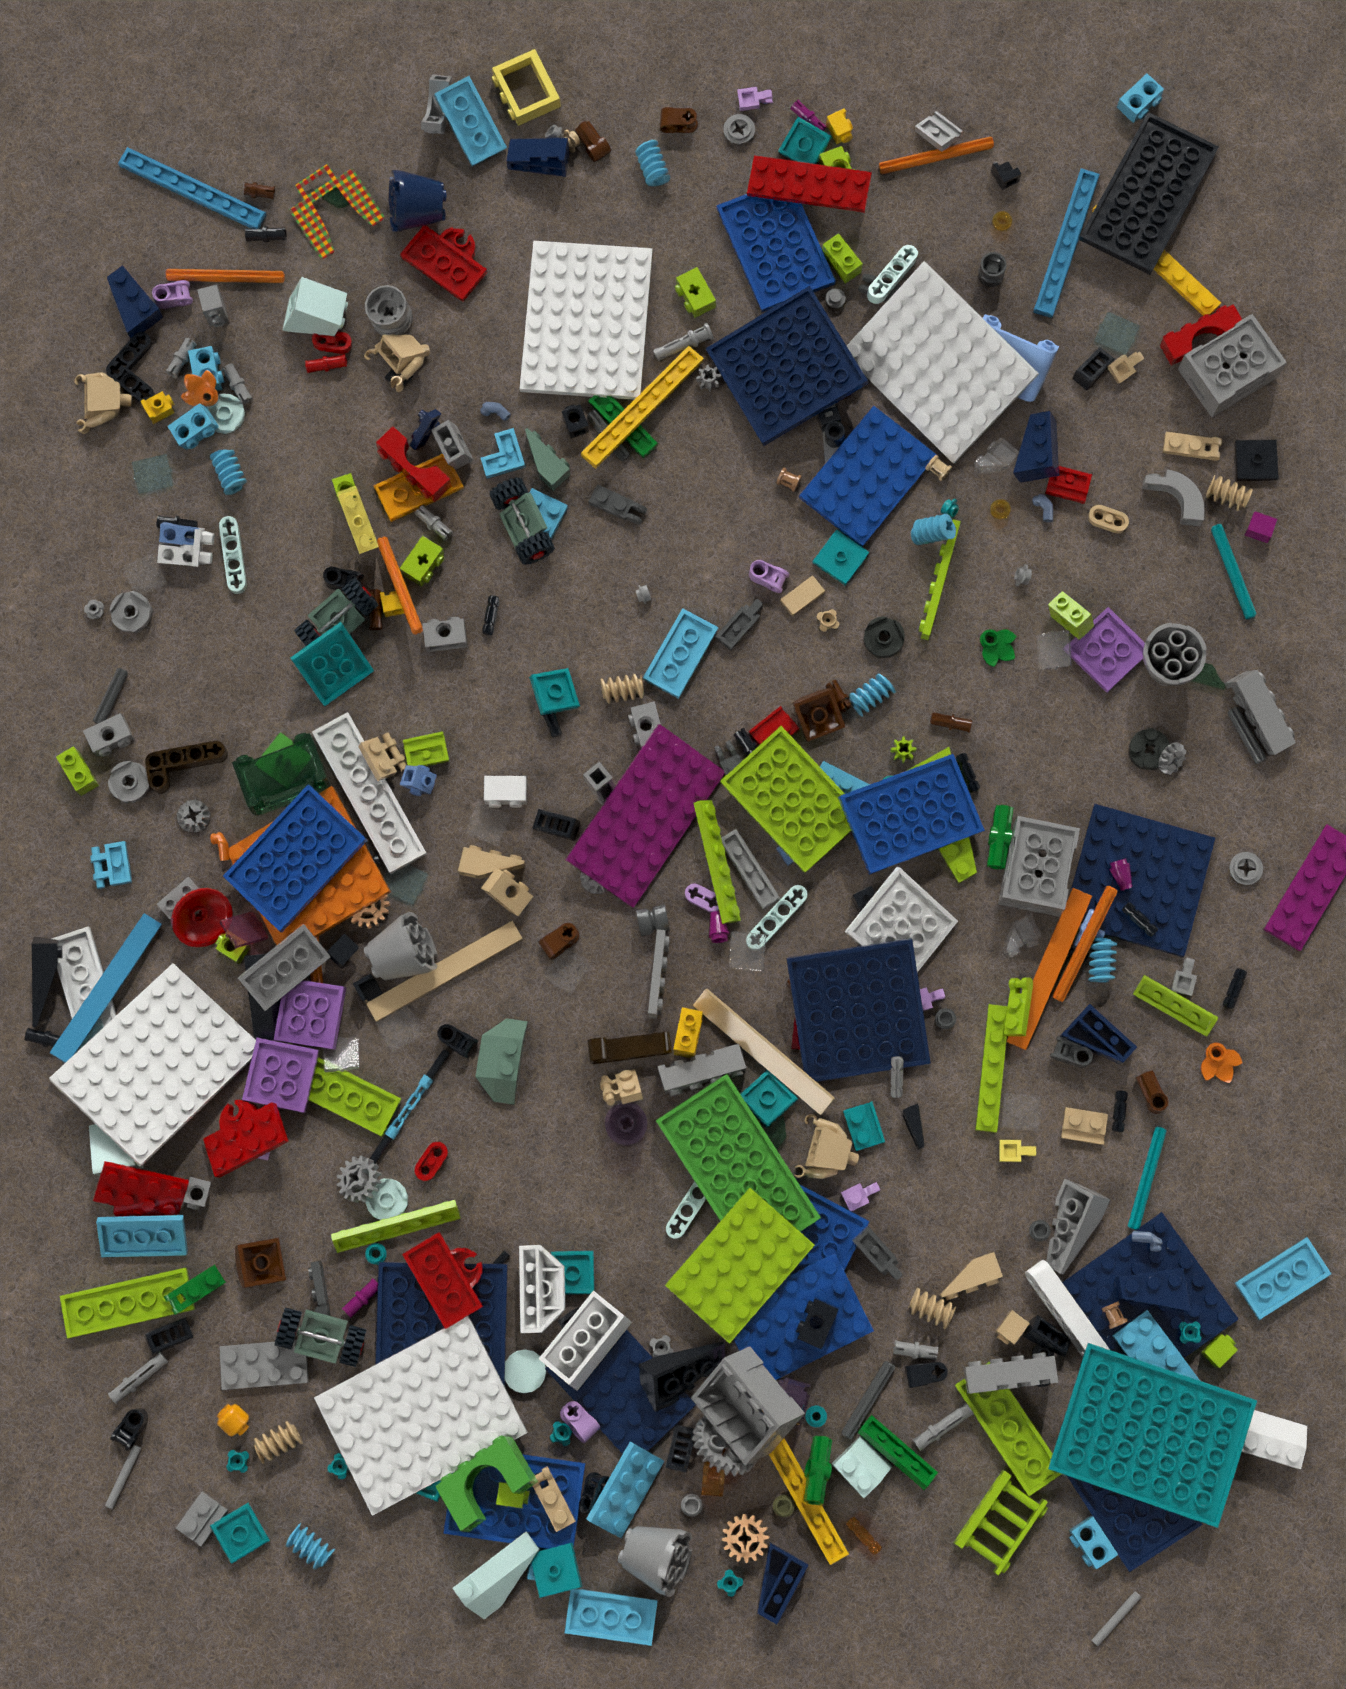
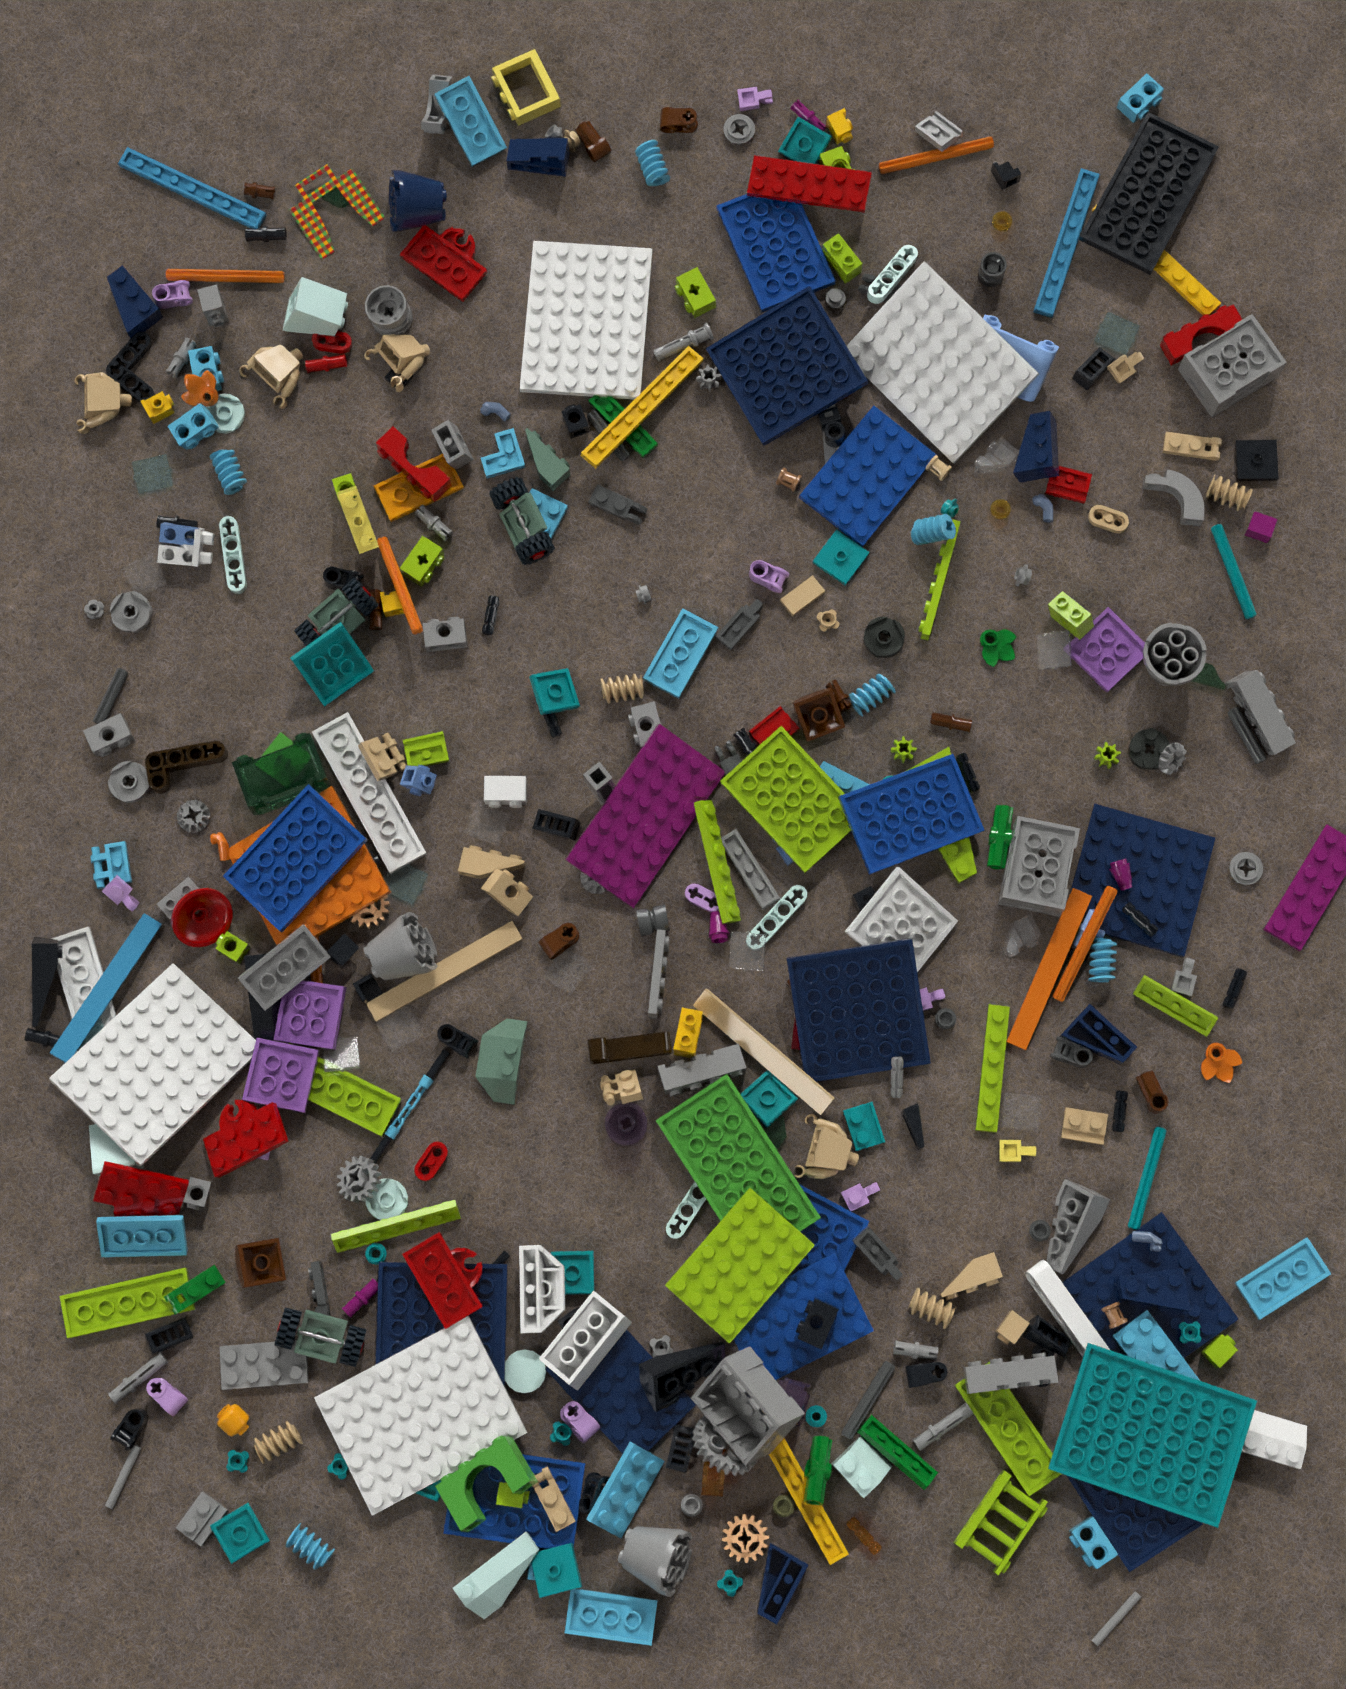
(77, 771): lime brick -> none
(119, 891): none -> lavender plate
(169, 1398): none -> lavender piece
(237, 383): light grey pin -> none
(243, 929): clear pink piece -> none
(277, 368): none -> tan torso
(428, 421): dark blue plate -> none
(1018, 1006): lime plate -> none
(1104, 759): none -> lime gear

